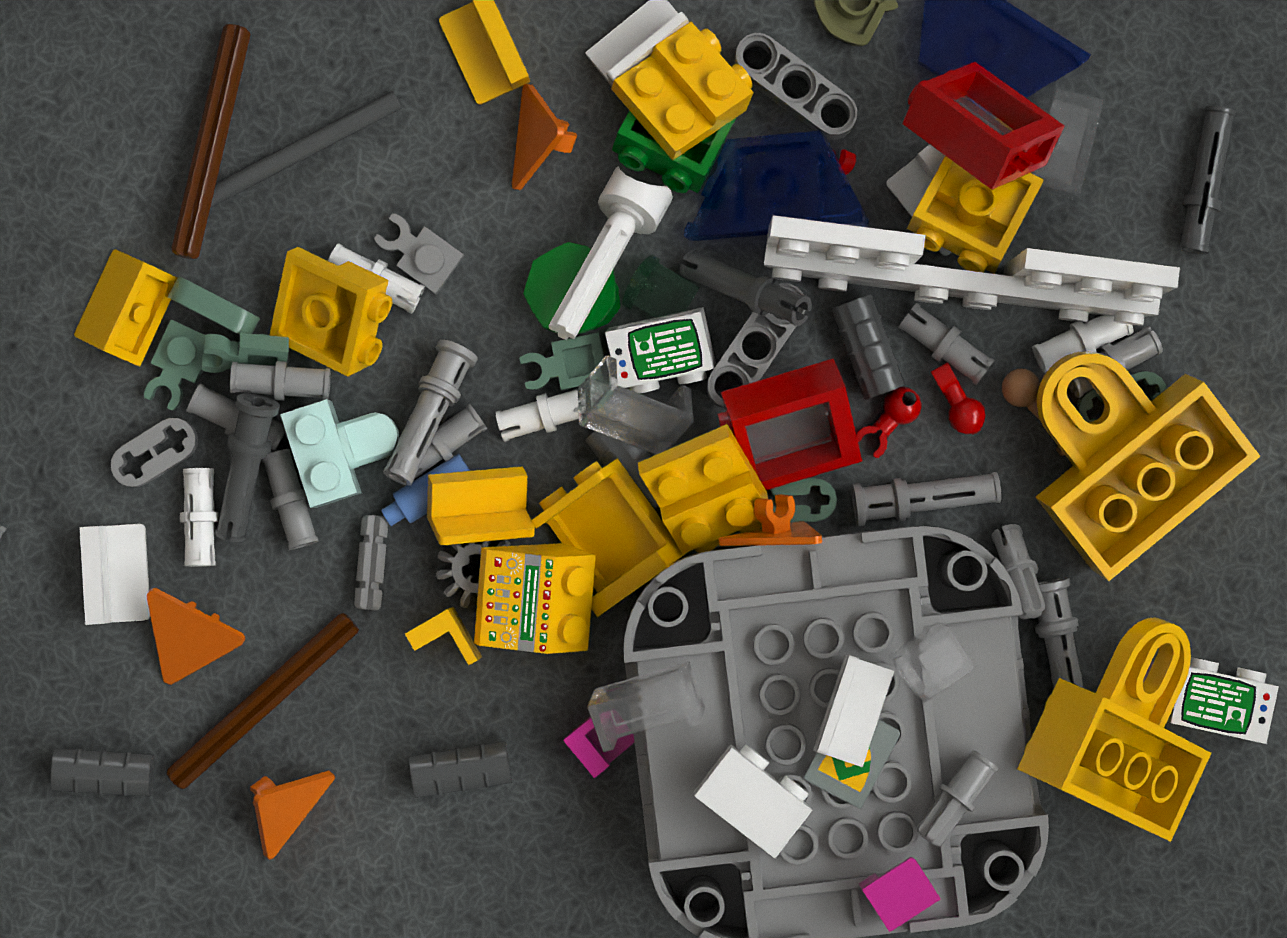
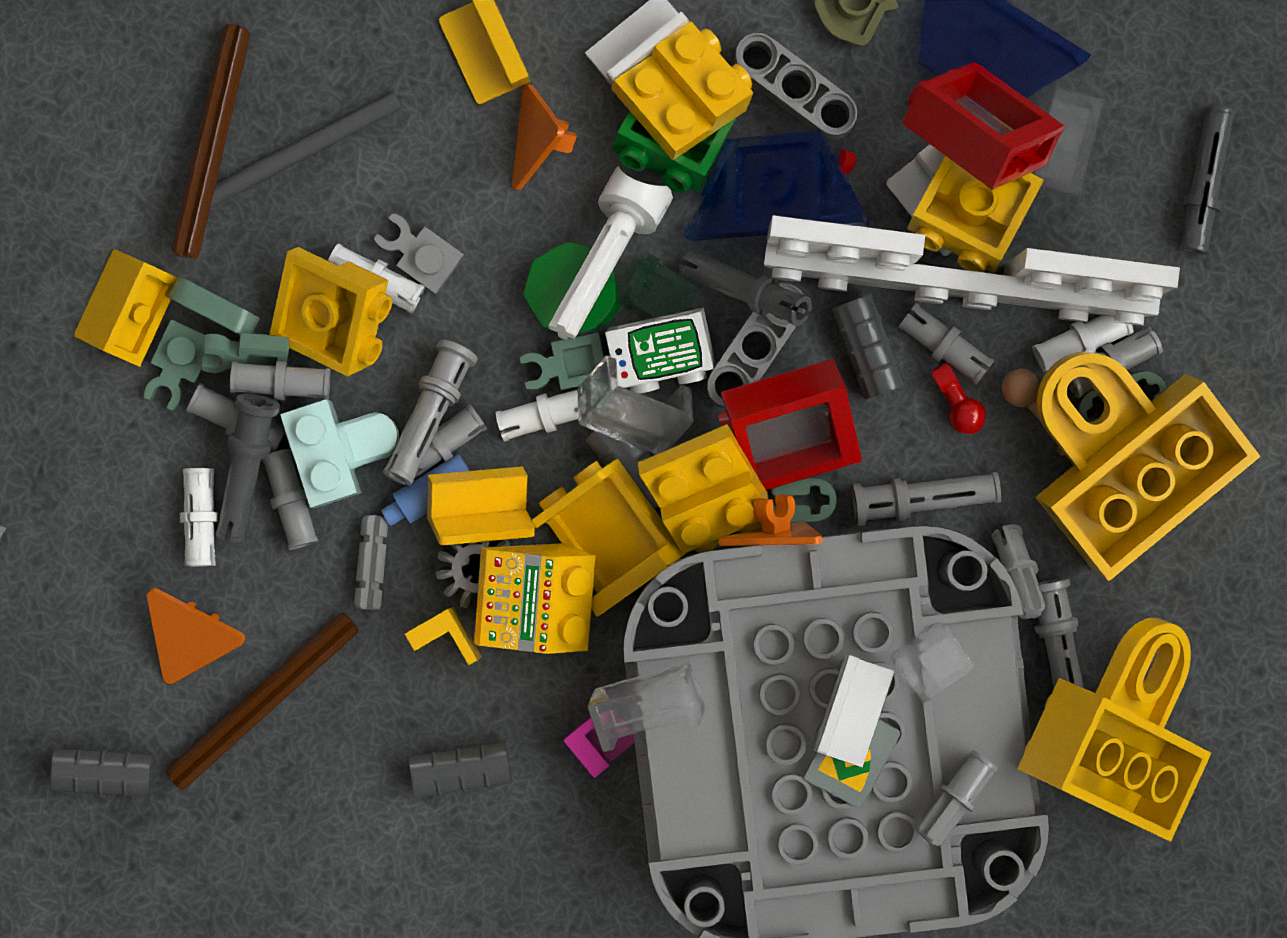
(114, 573): white panel -> none
(148, 442): light grey beam -> none
(285, 806): orange piece -> none
(753, 799): white brick -> none
(895, 413): red arm -> none
(900, 893): dark pink panel -> none
(1225, 703): brick -> none

